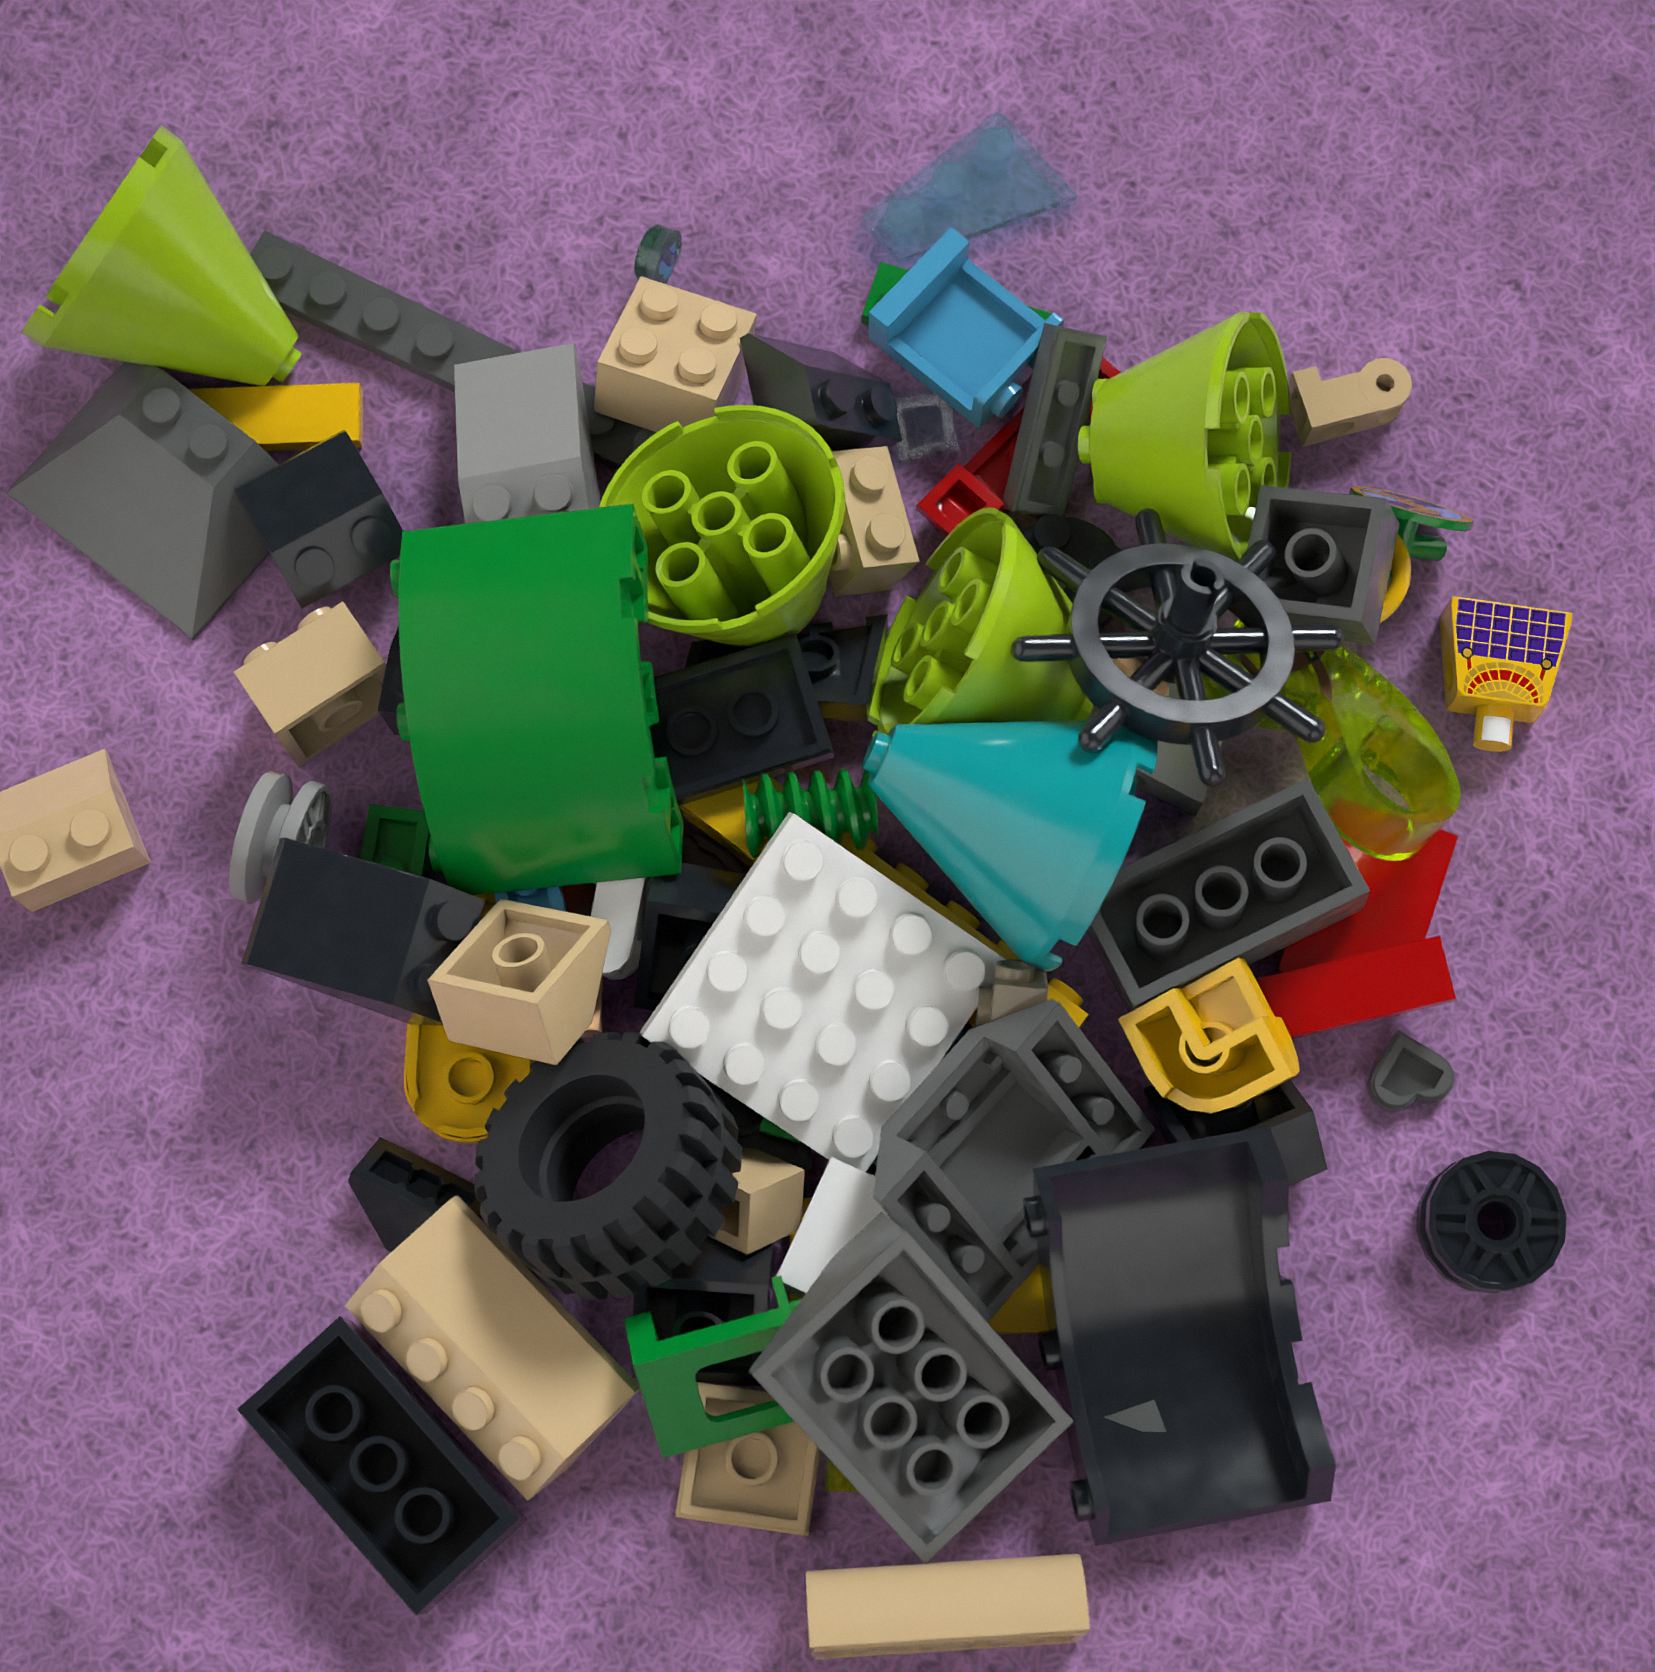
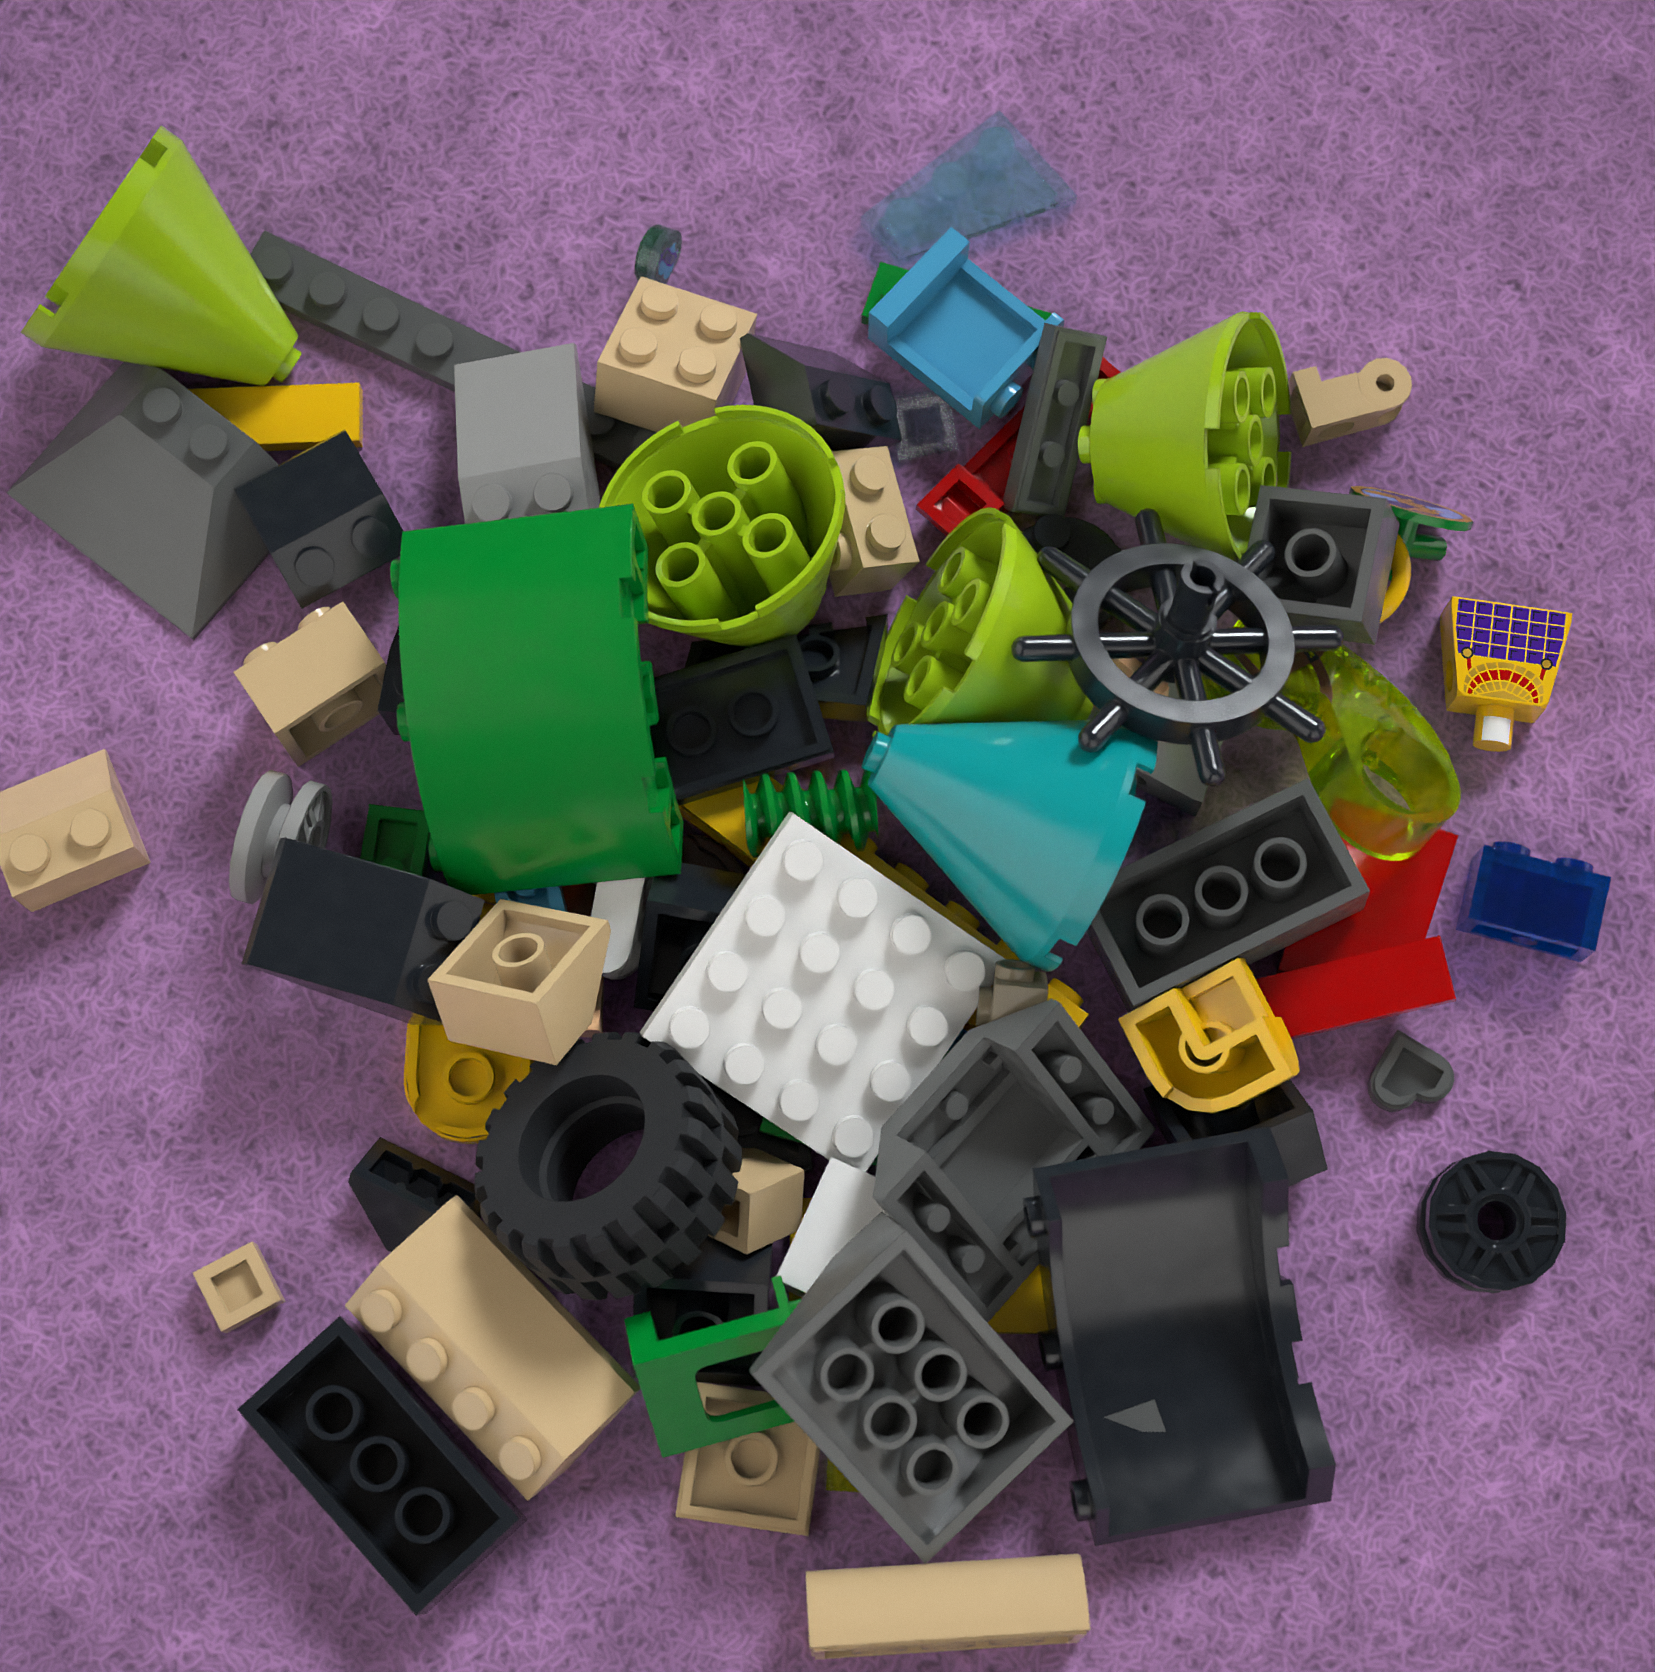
(239, 1287): none -> tan plate
(1534, 901): none -> clear blue brick

